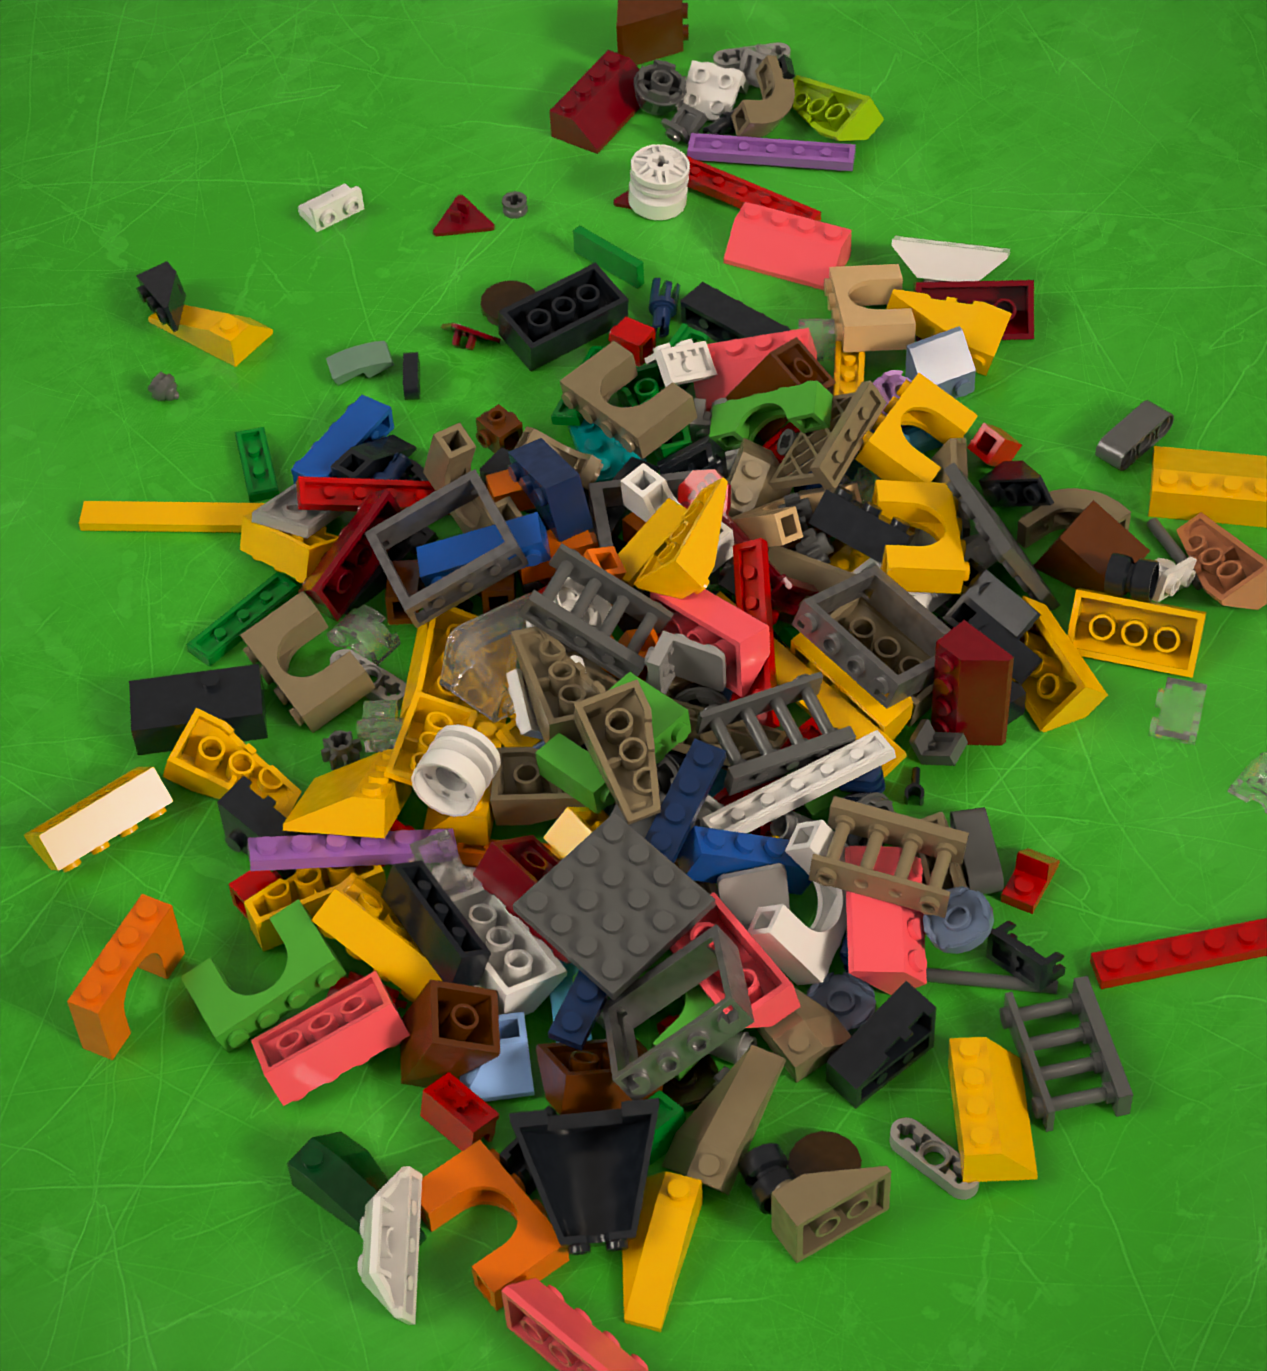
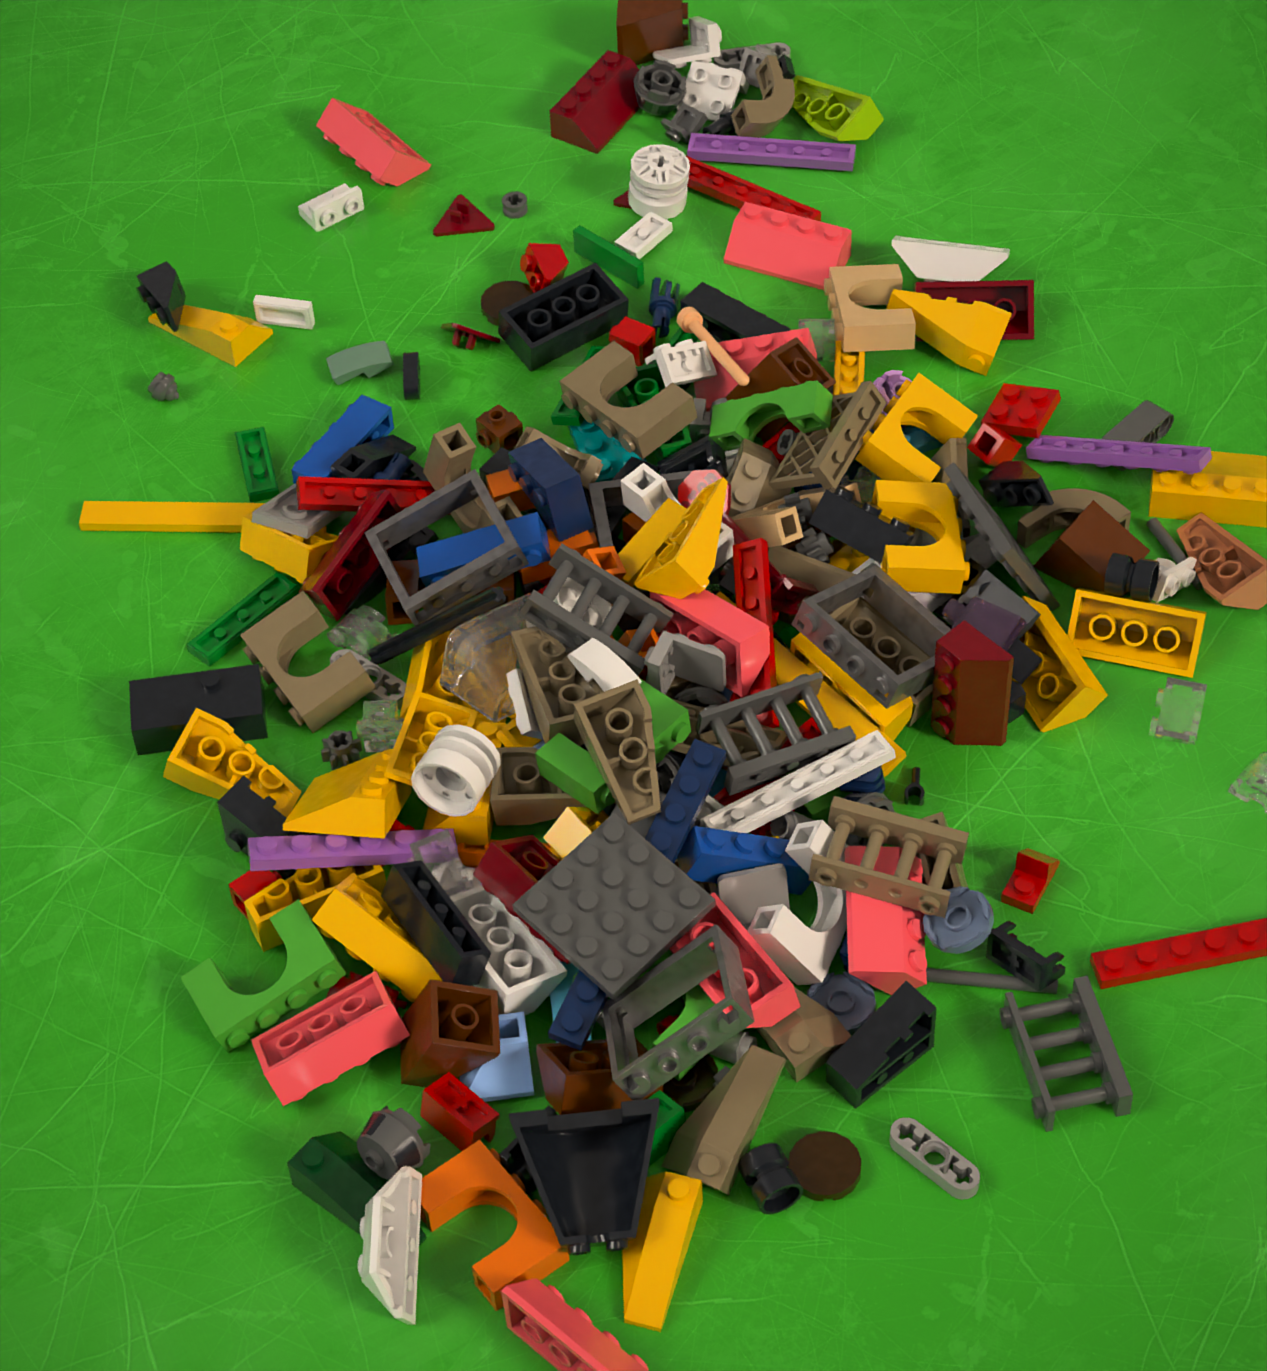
(99, 818): slope -> none
(143, 940): orange arch -> none
(284, 312): none -> white tile
(370, 144): none -> coral slope
(391, 1142): none -> dark grey cone
(437, 625): none -> black axle
(543, 264): none -> red slope
(601, 664): none -> white slope
(644, 235): none -> white plate
(691, 322): none -> light nougat piece
(704, 44): none -> white bracket
(827, 1206): dark tan slope -> none
(937, 747): dark grey bracket -> none
(943, 361): slope -> none
(981, 858): dark grey beam -> none
(989, 619): none -> clear purple torso
(990, 1112): yellow slope -> none
(1022, 409): none -> red plate
(1119, 453): none -> medium lavender plate

